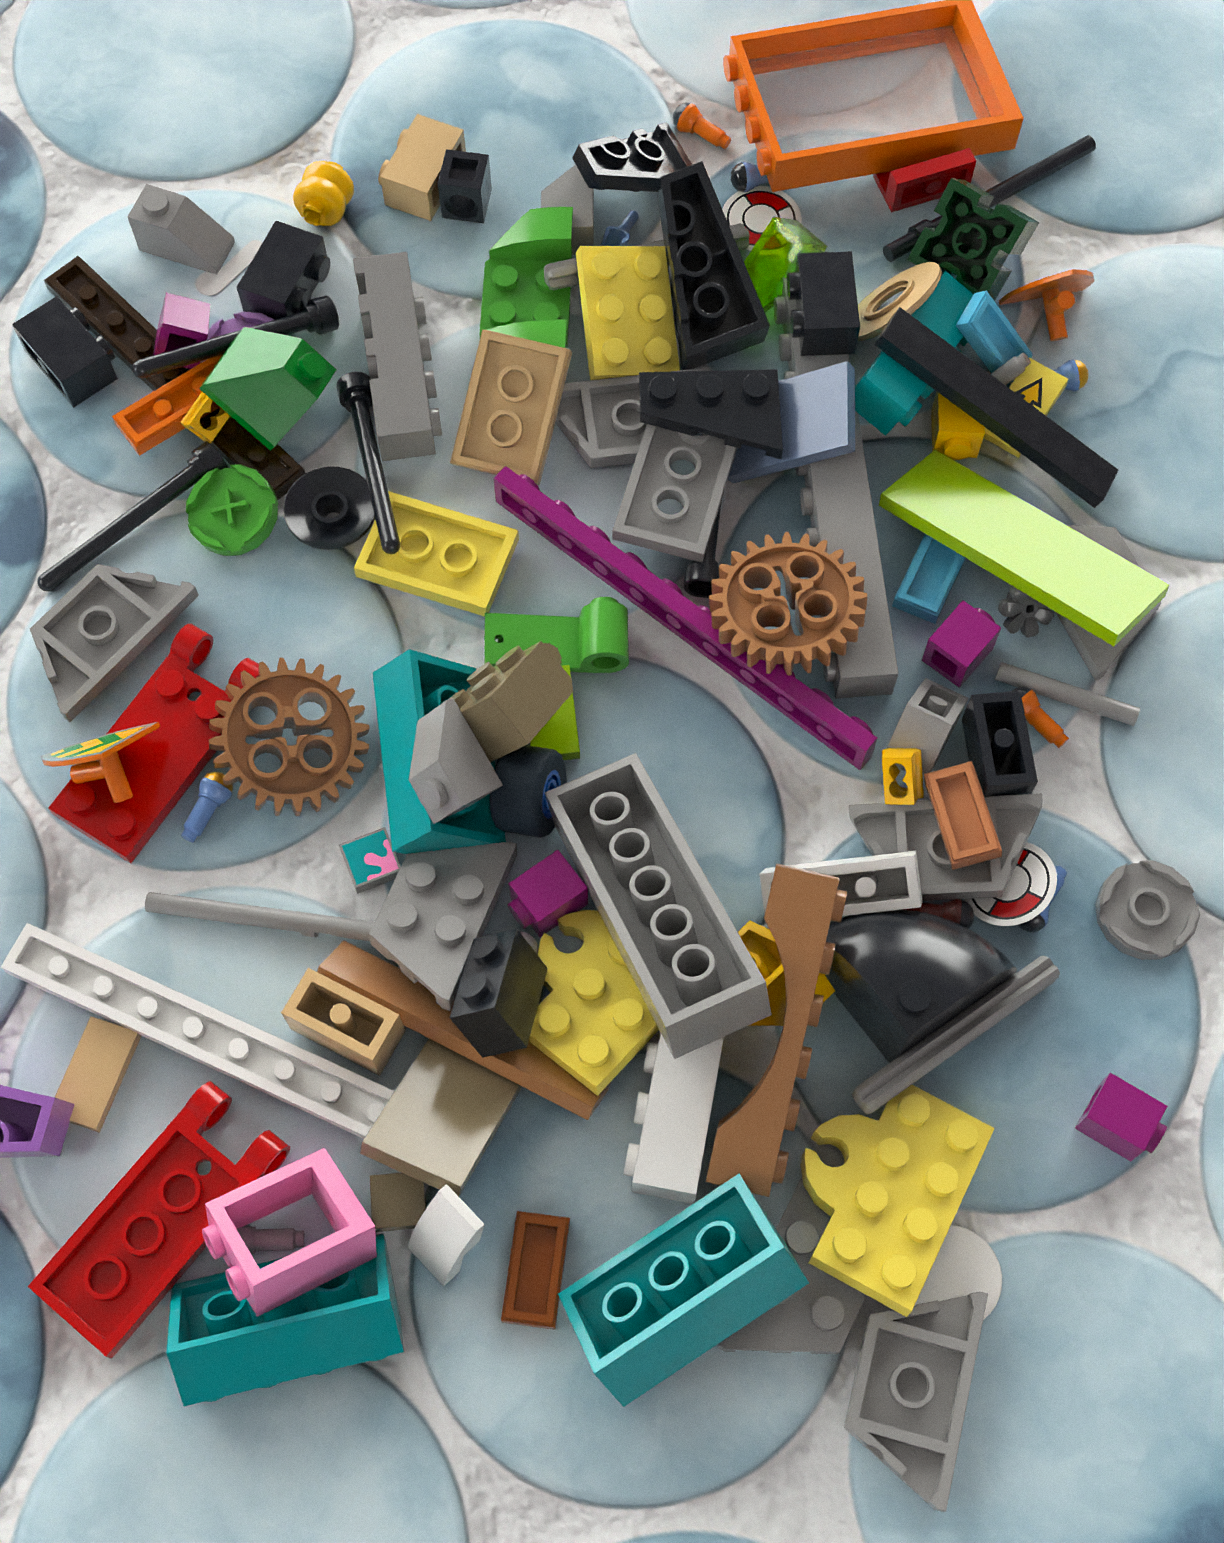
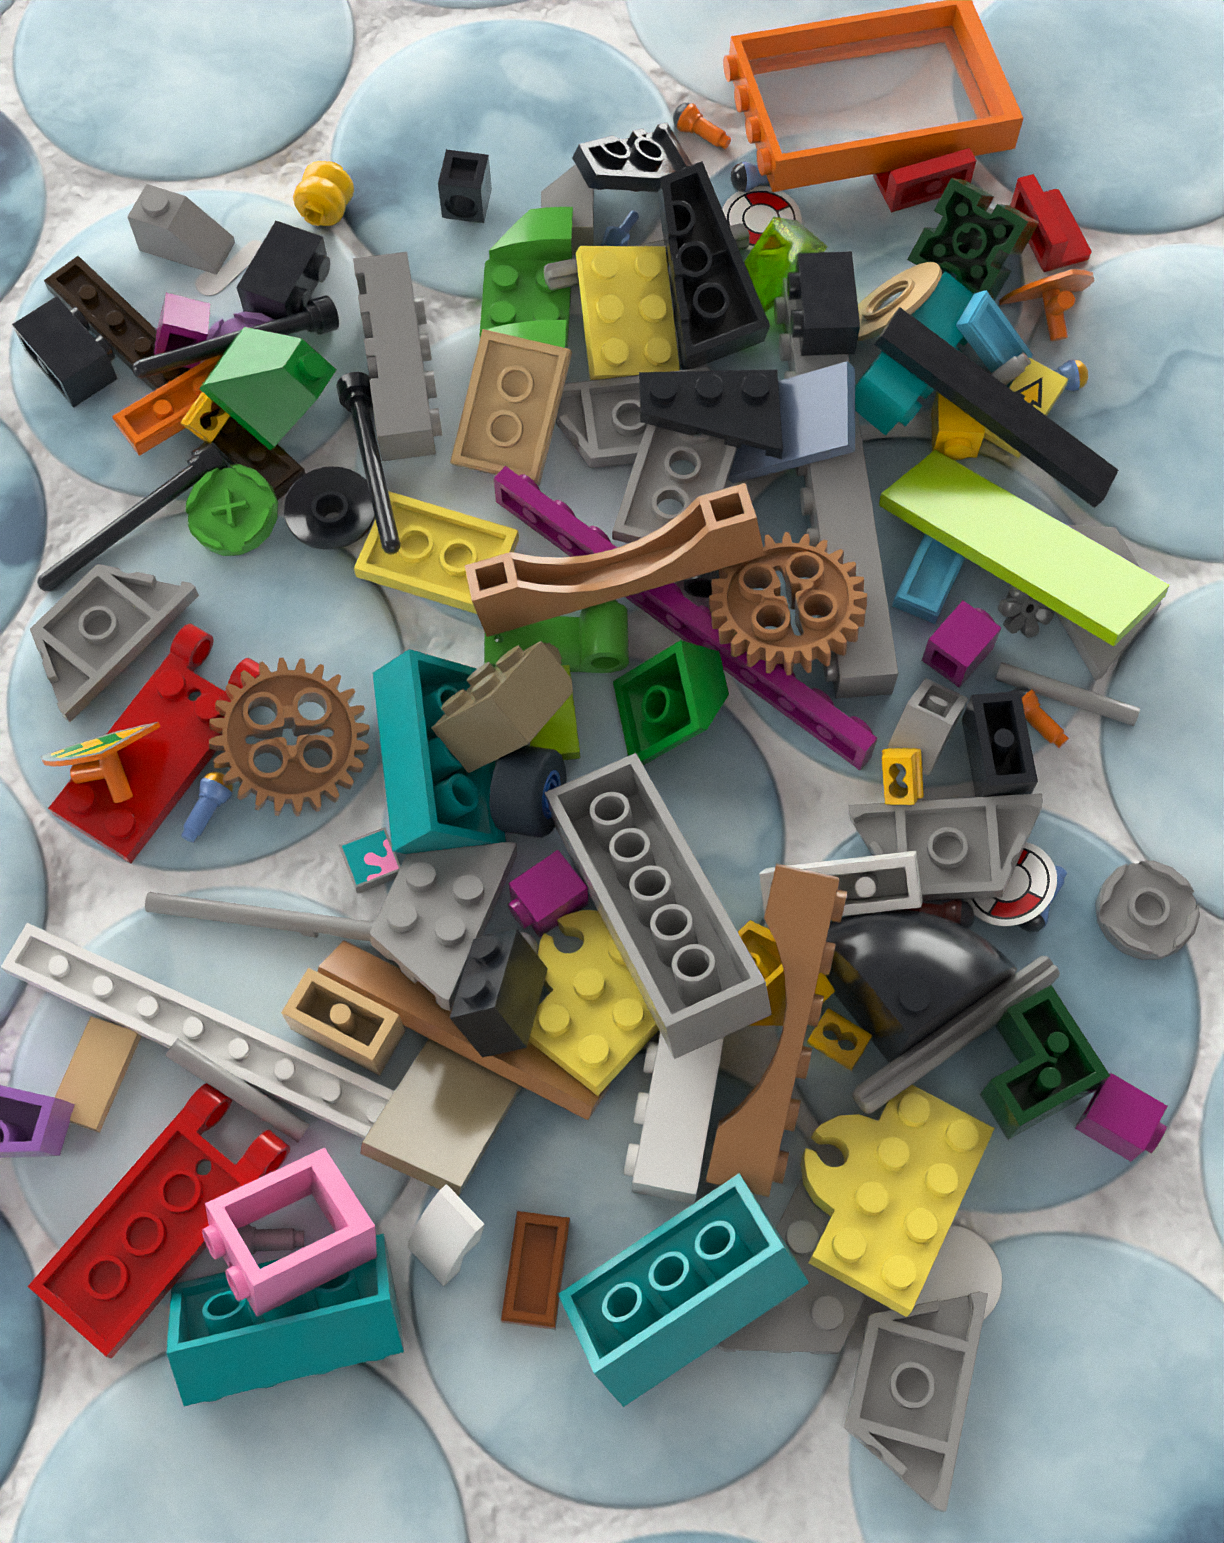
(237, 1090): none -> light grey bar
(396, 1201): dark tan tile -> none
(413, 171): tan brick -> none
(449, 763): light grey slope -> none
(527, 589): none -> medium nougat arch
(670, 699): none -> green slope
(844, 1030): none -> yellow piece
(962, 815): nougat tile -> none
(1000, 191): black bar -> none
(1053, 1065): none -> dark green brick
(1057, 238): none -> red panel

